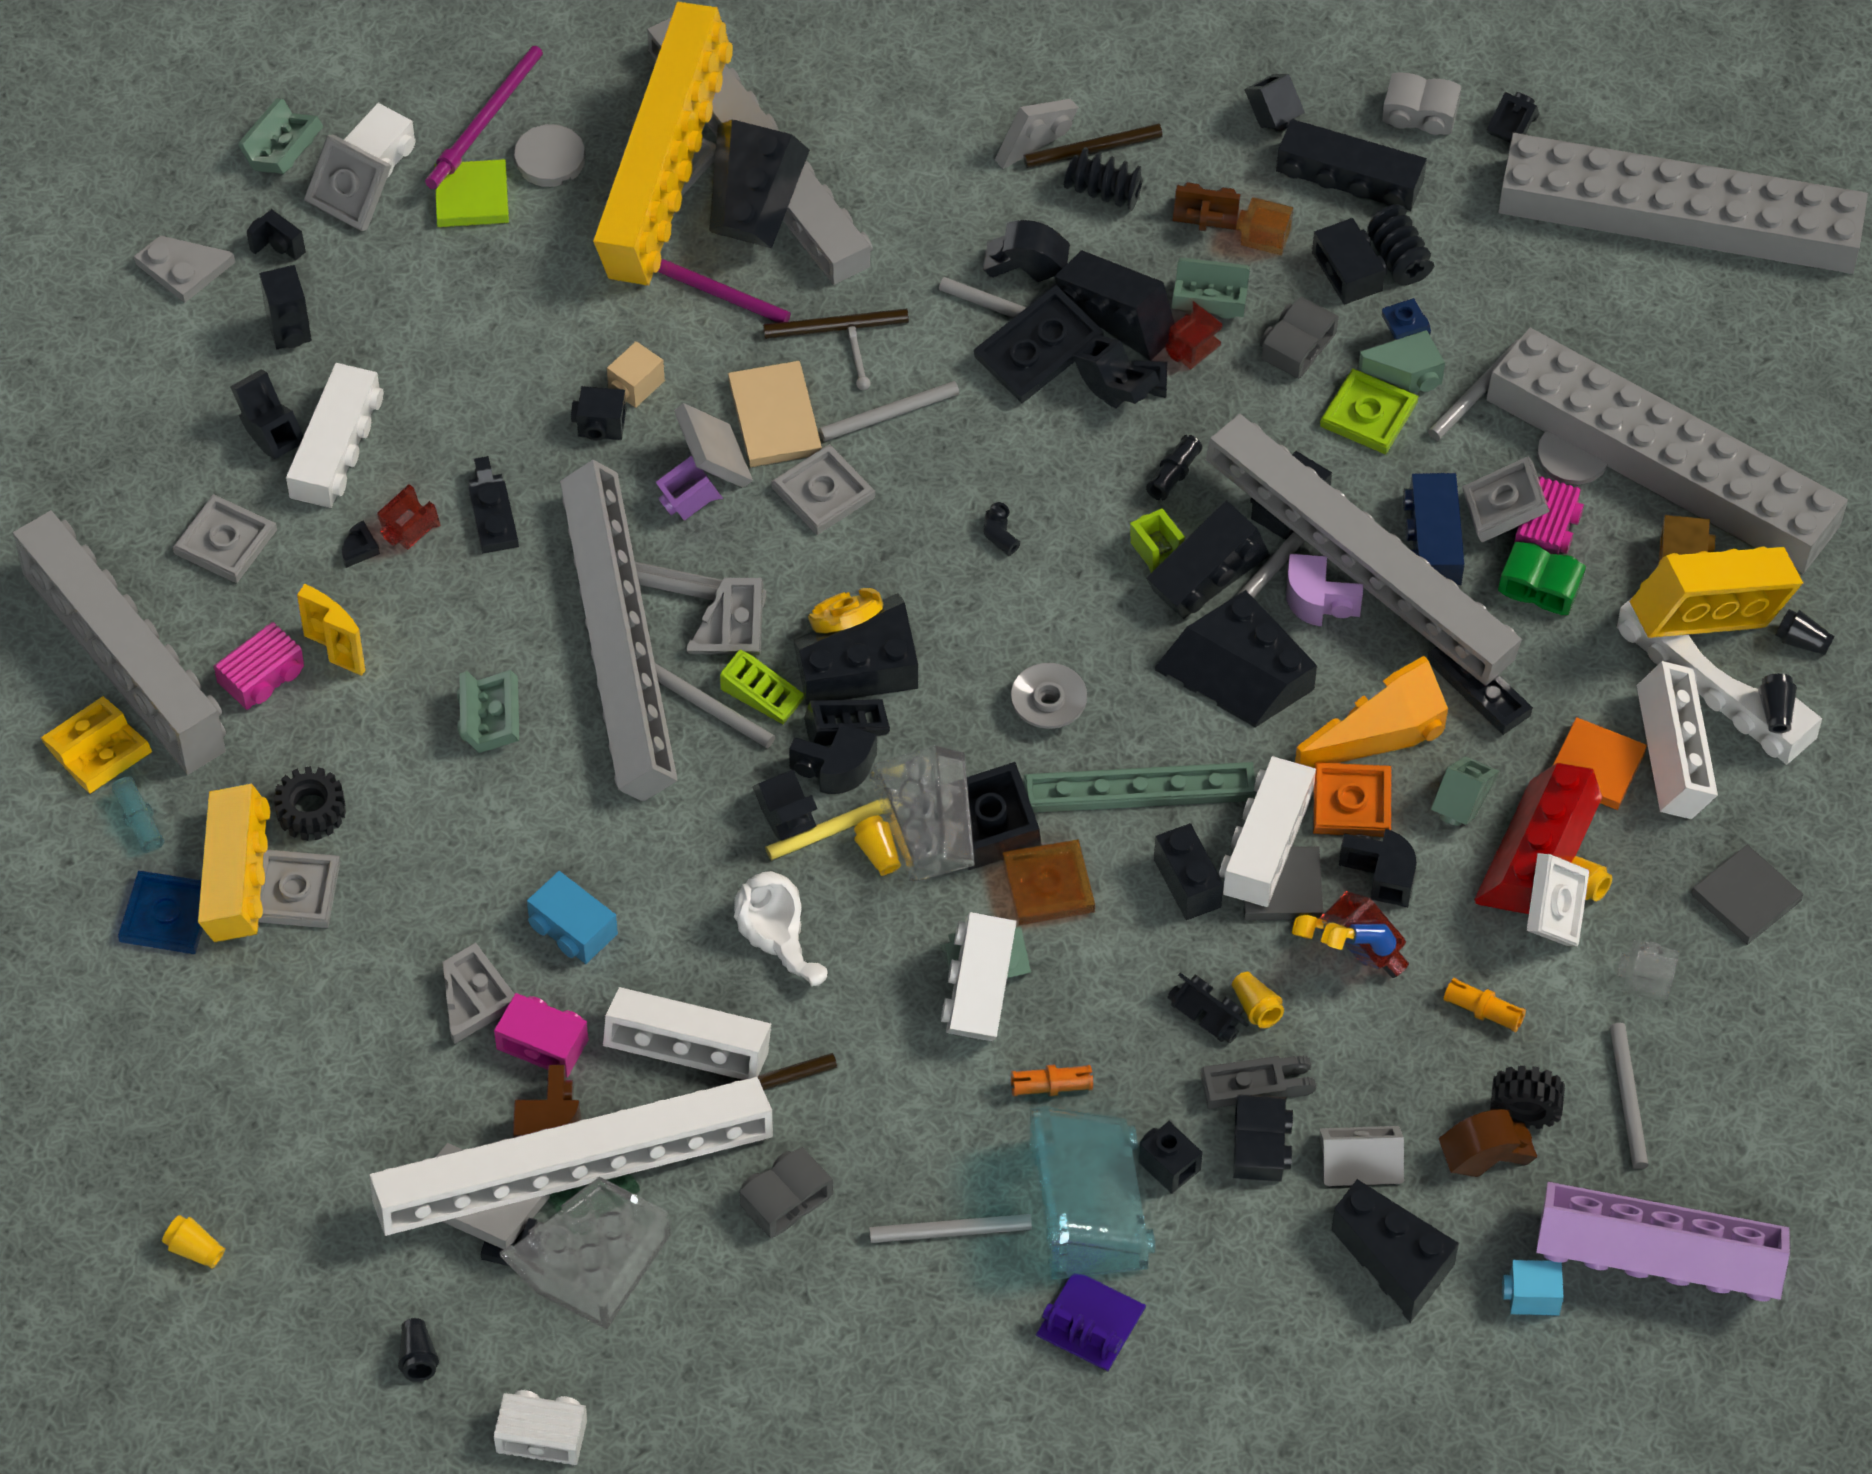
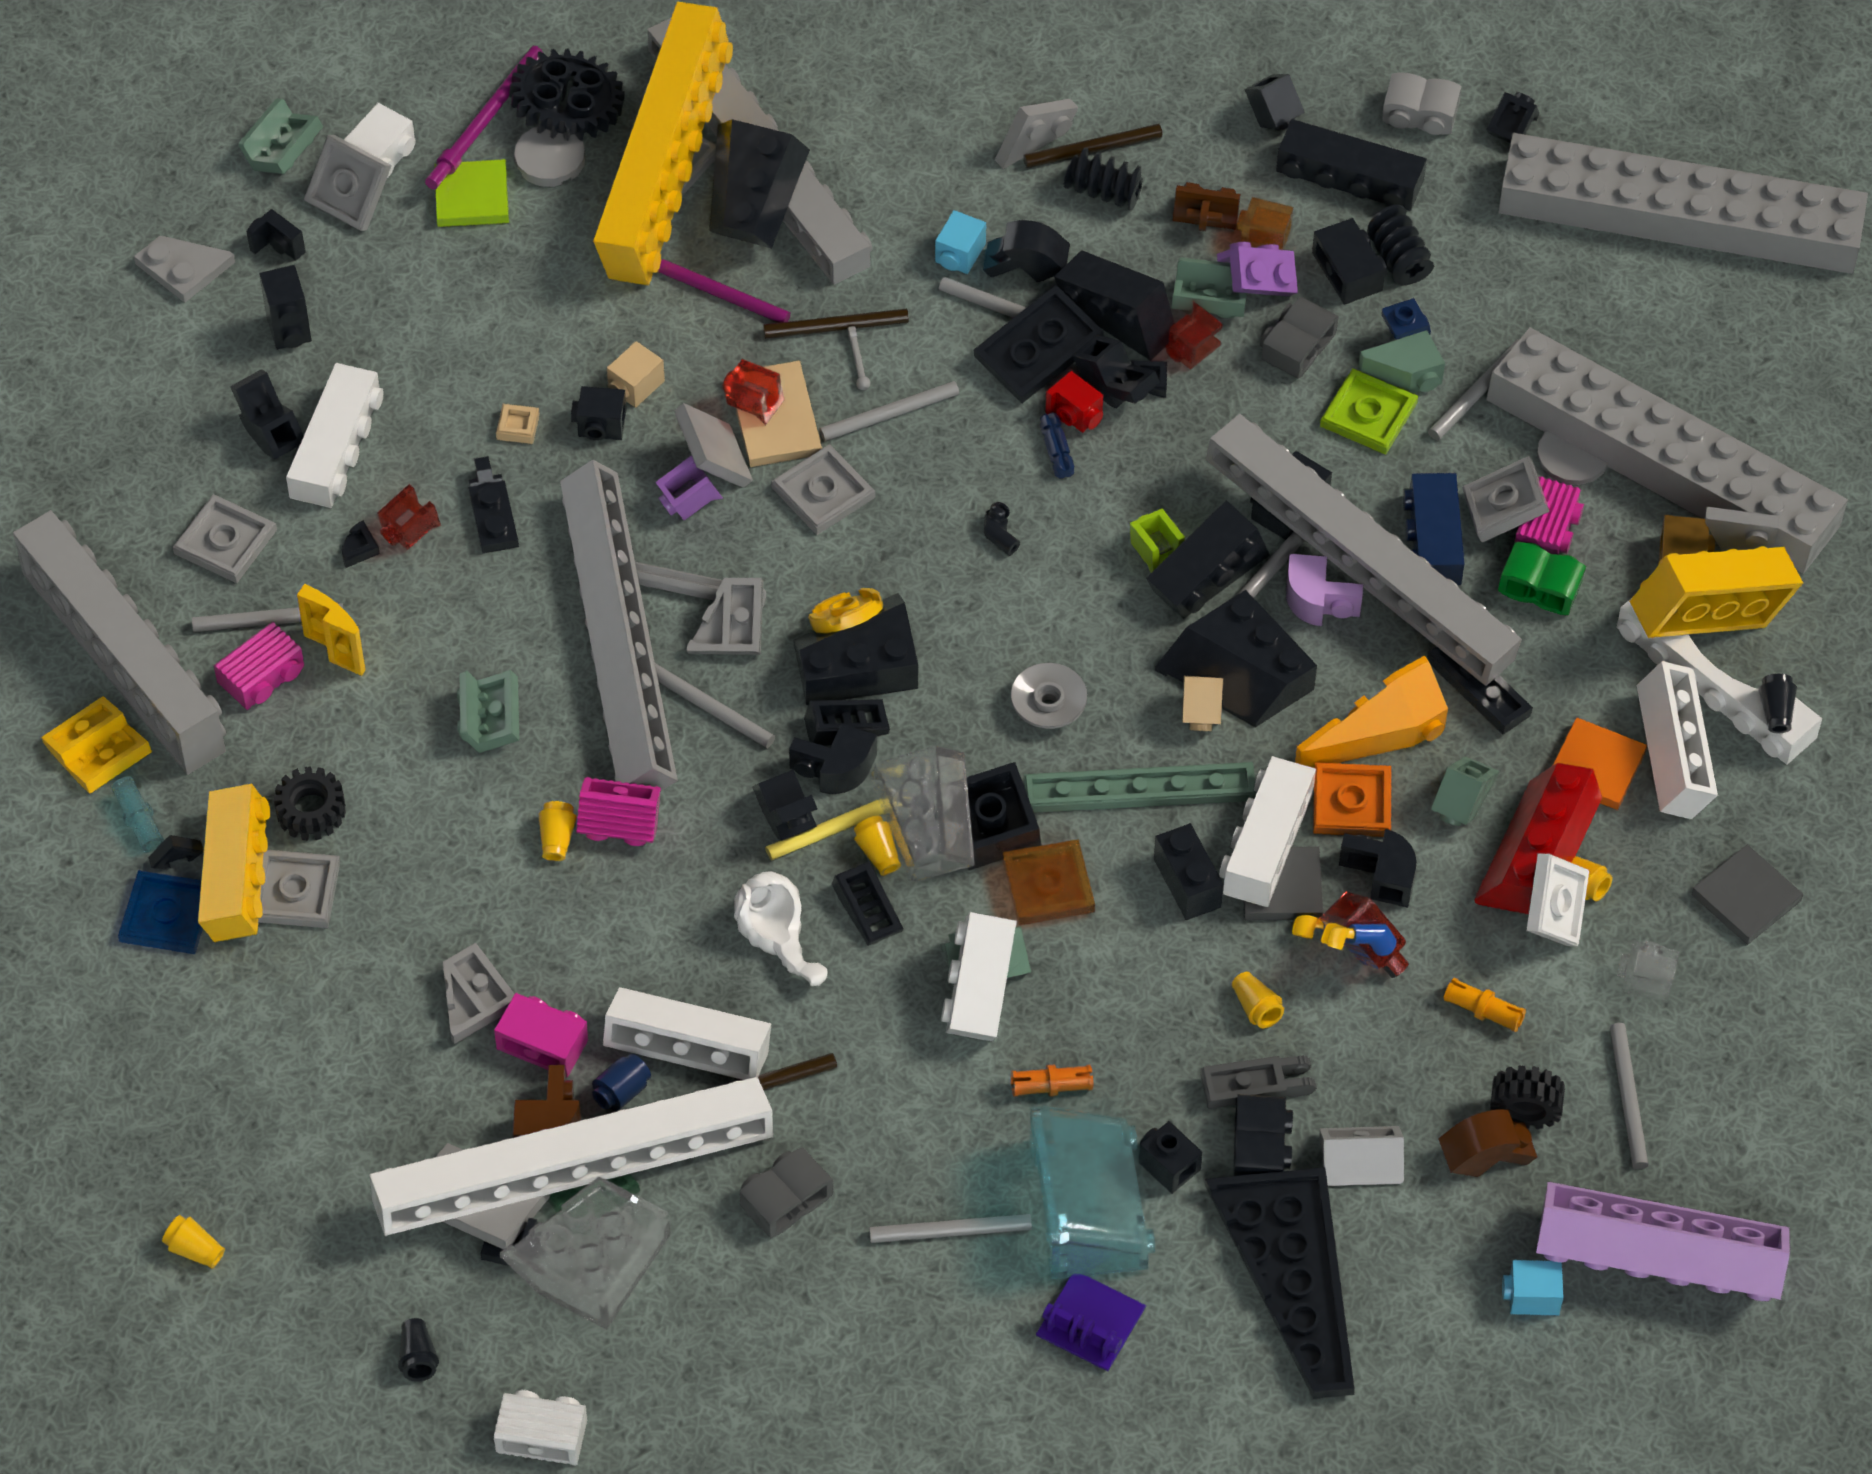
(174, 849): none -> black tile
(246, 619): none -> light grey bar
(517, 423): none -> tan tile
(556, 829): none -> yellow cone
(571, 918): dark azure brick -> none
(591, 103): none -> black gear
(618, 811): none -> dark pink brick
(620, 1082): none -> dark blue brick
(754, 390): none -> clear red window
(754, 669): lime slope -> none
(852, 877): none -> black slope
(960, 242): none -> medium azure brick
(1057, 445): none -> dark blue axle
(1075, 402): none -> red brick
(1174, 467): black pin -> none
(1202, 702): none -> tan brick
(1220, 1017): black hinge -> none
(1261, 269): none -> medium lavender bracket
(1290, 1251): none -> black wing
(1394, 1245): black wedge -> none
(1741, 529): none -> light grey wing
(1803, 632): black cone -> none

